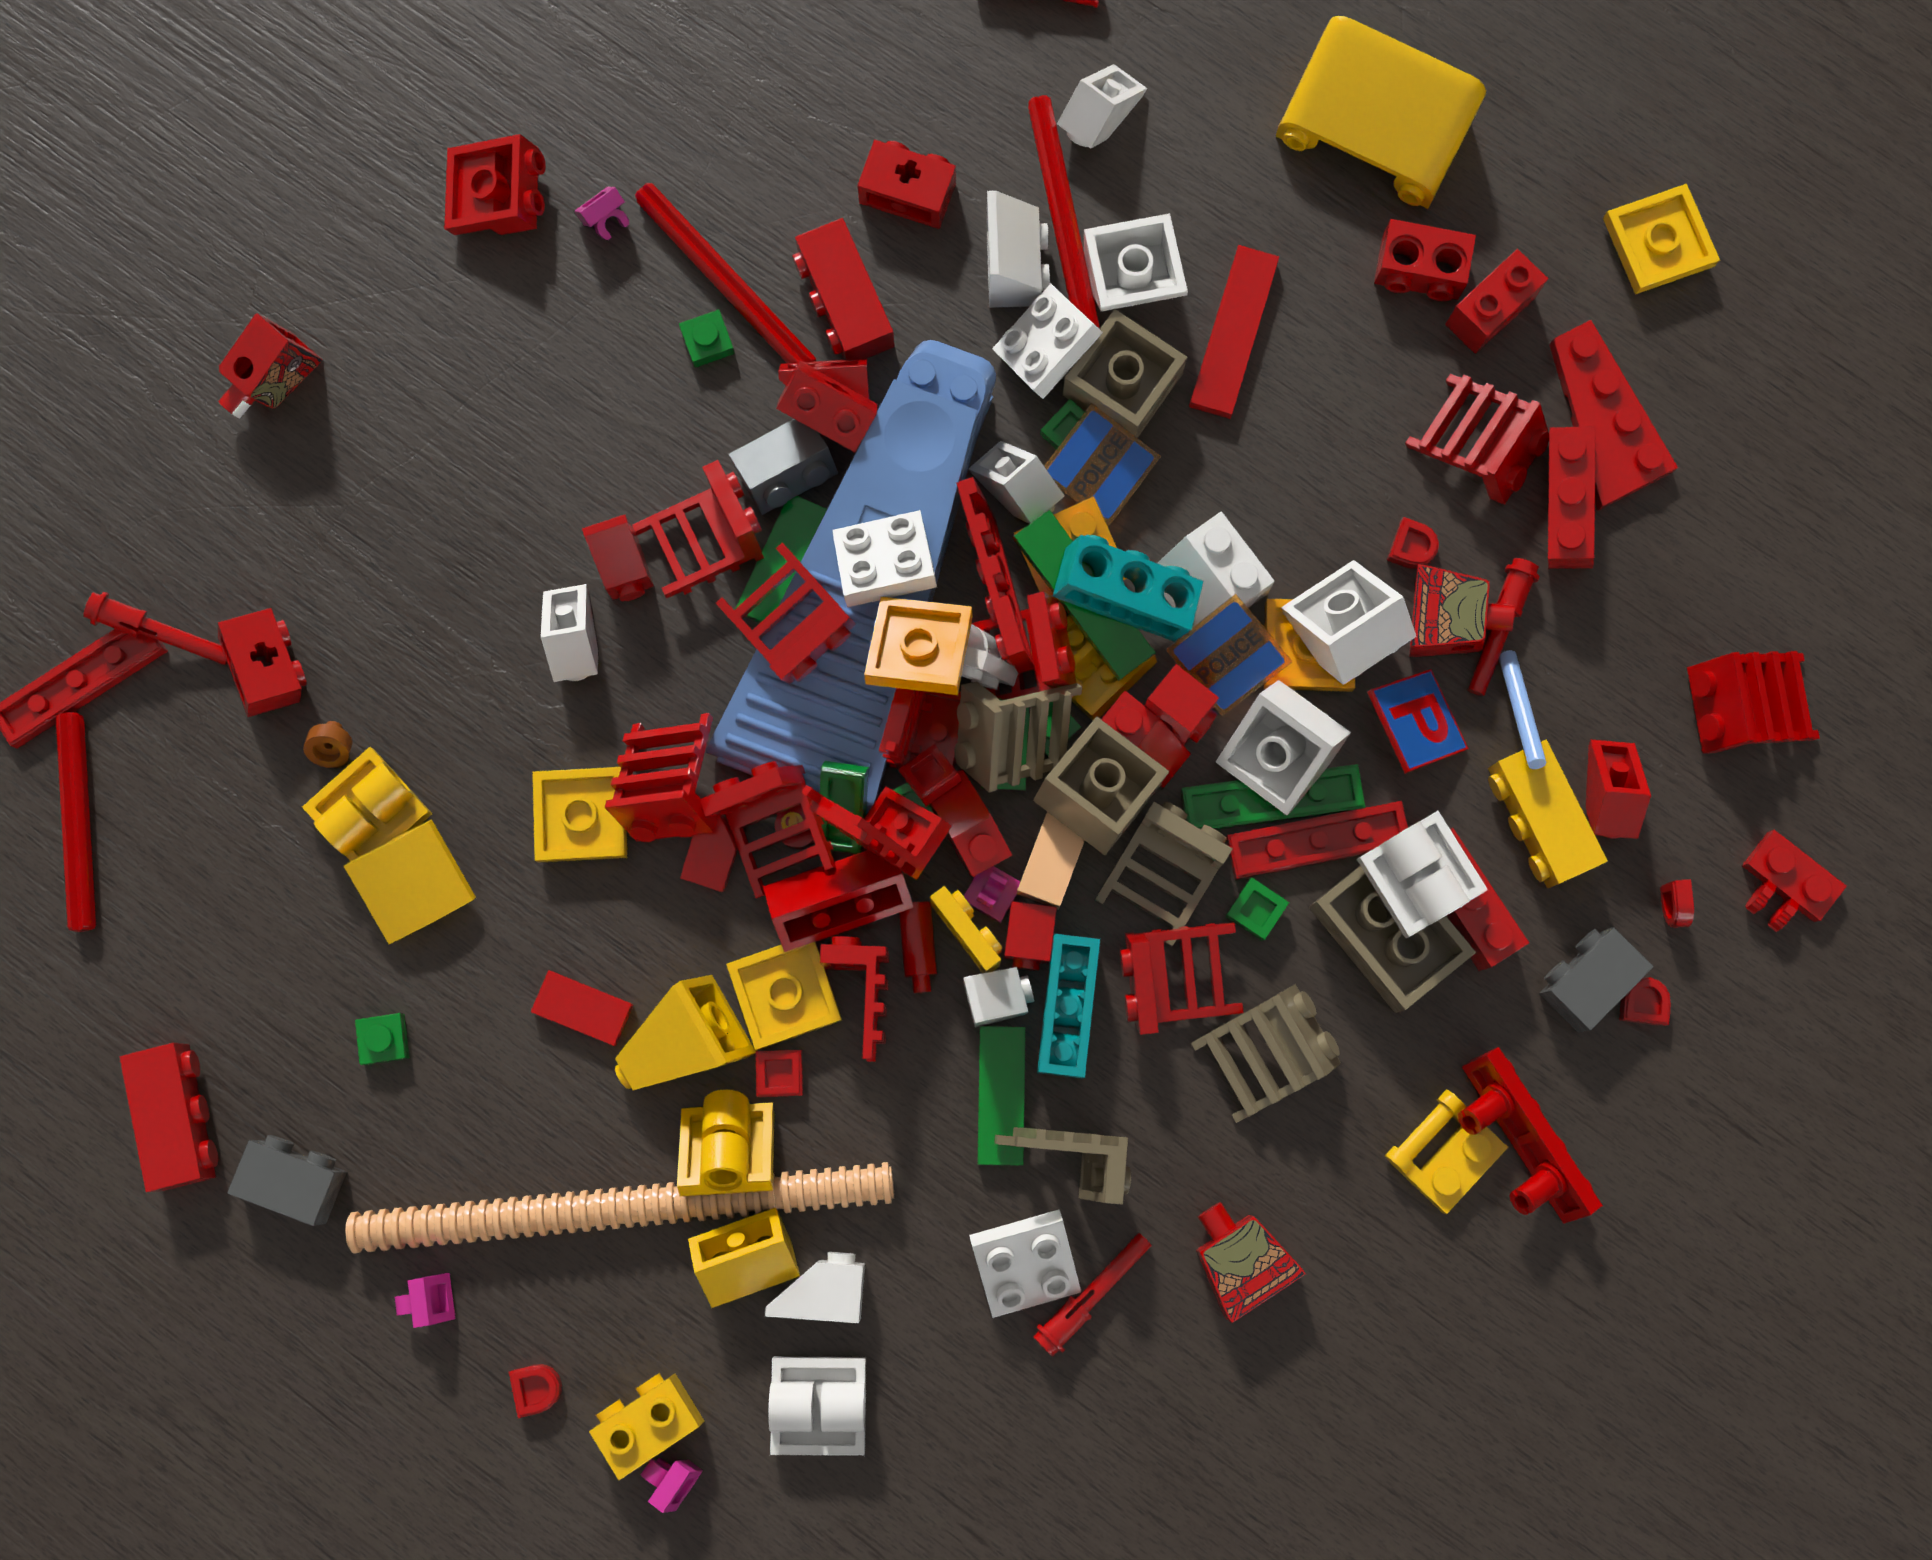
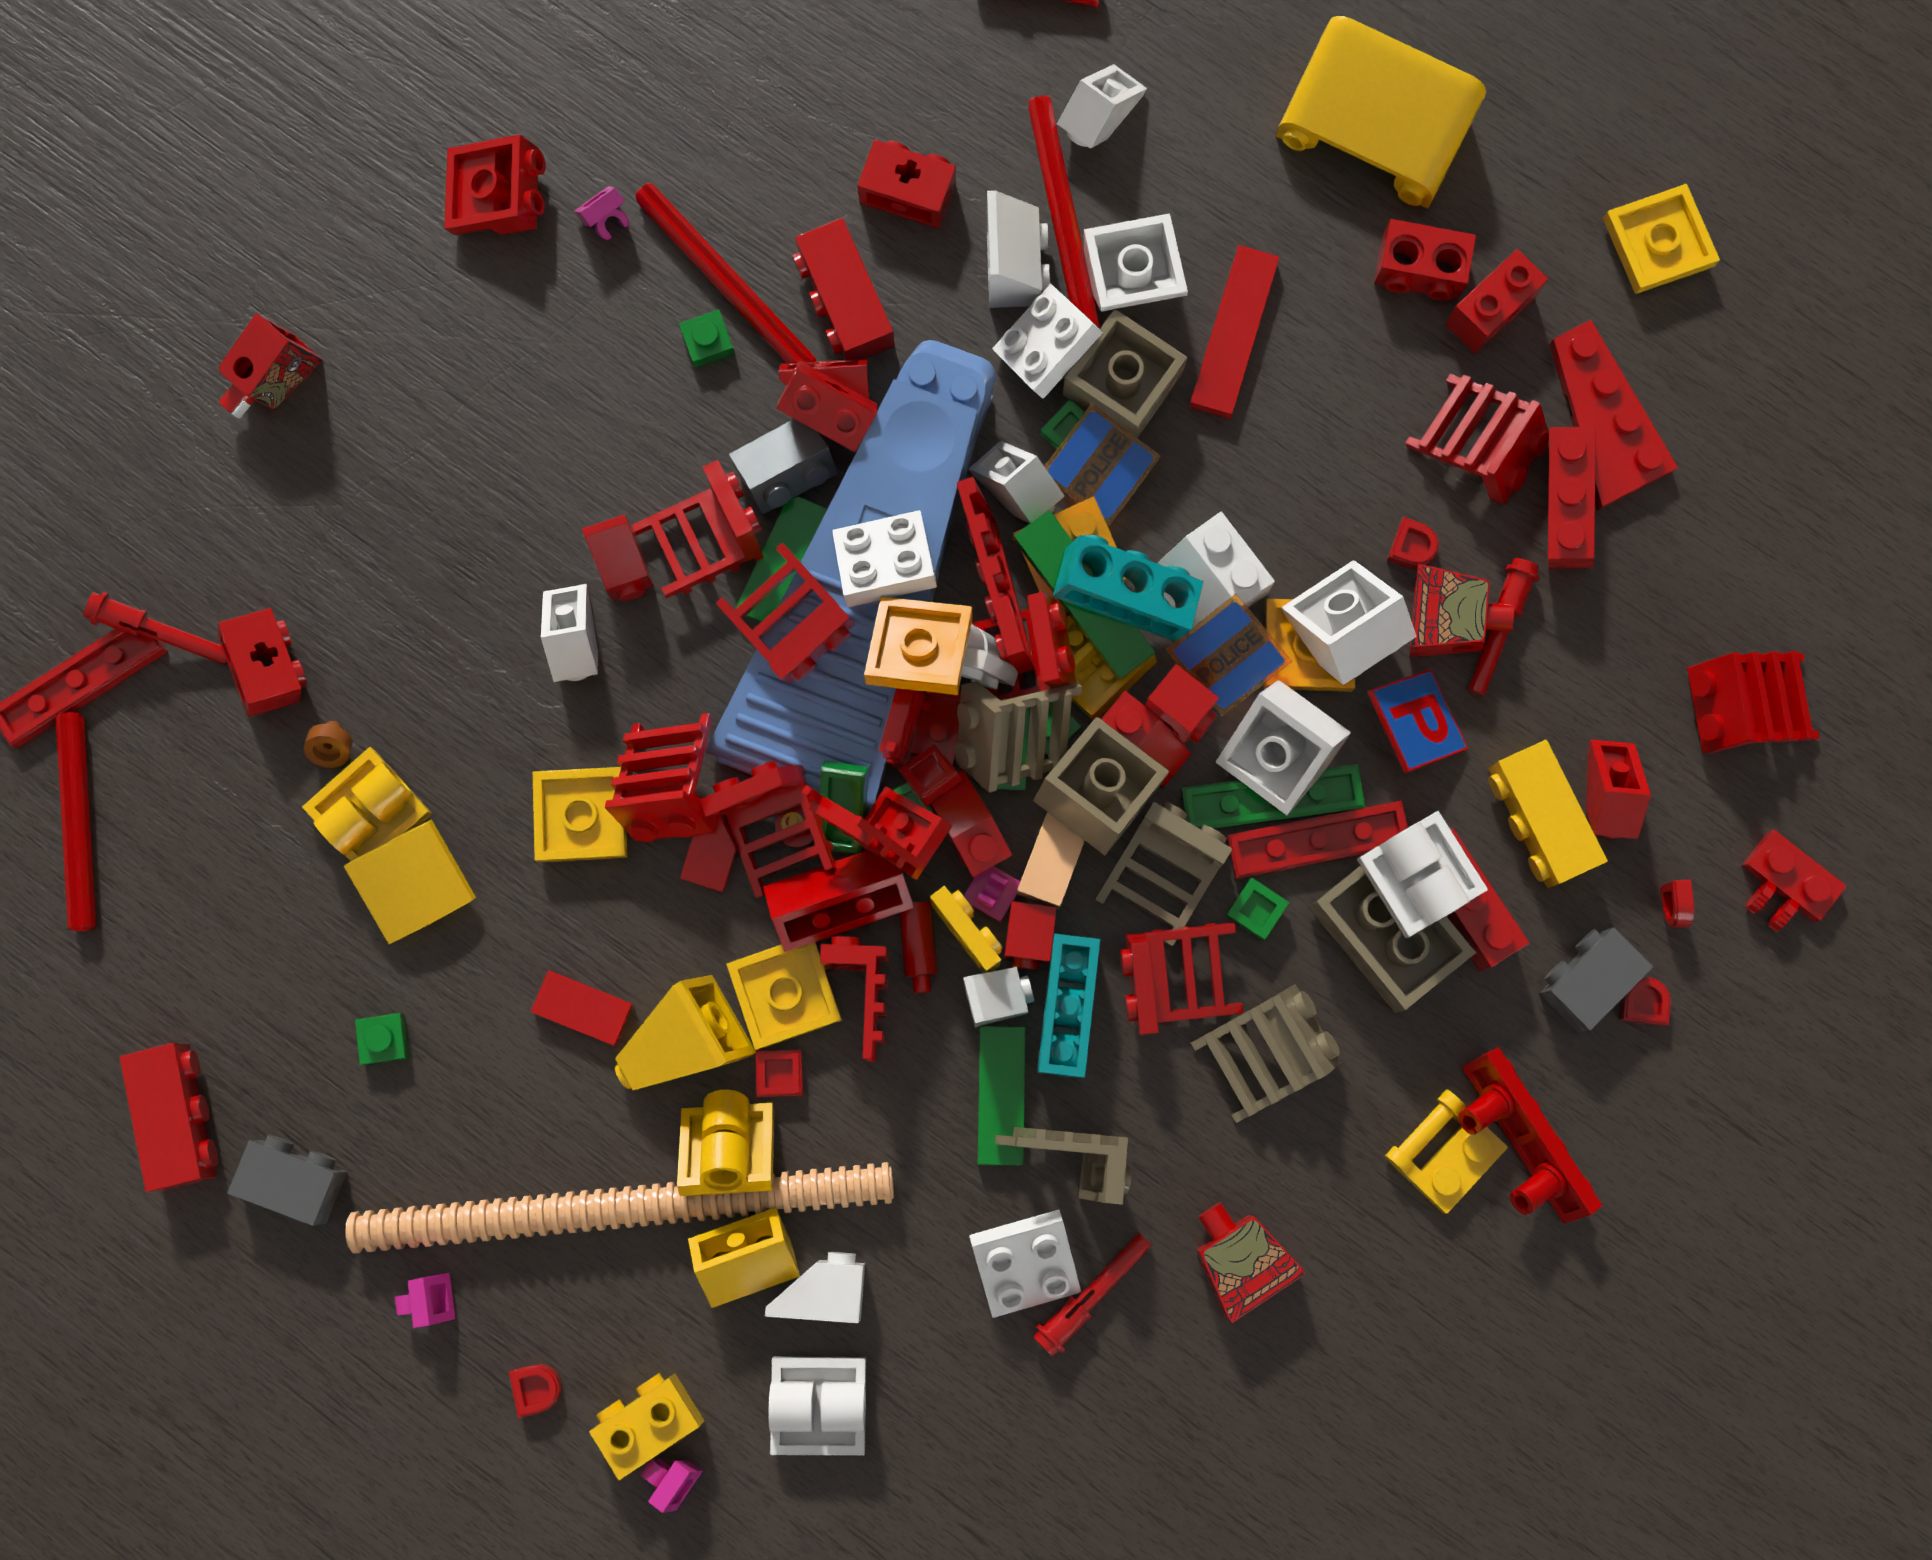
(1522, 710): light blue bar -> none

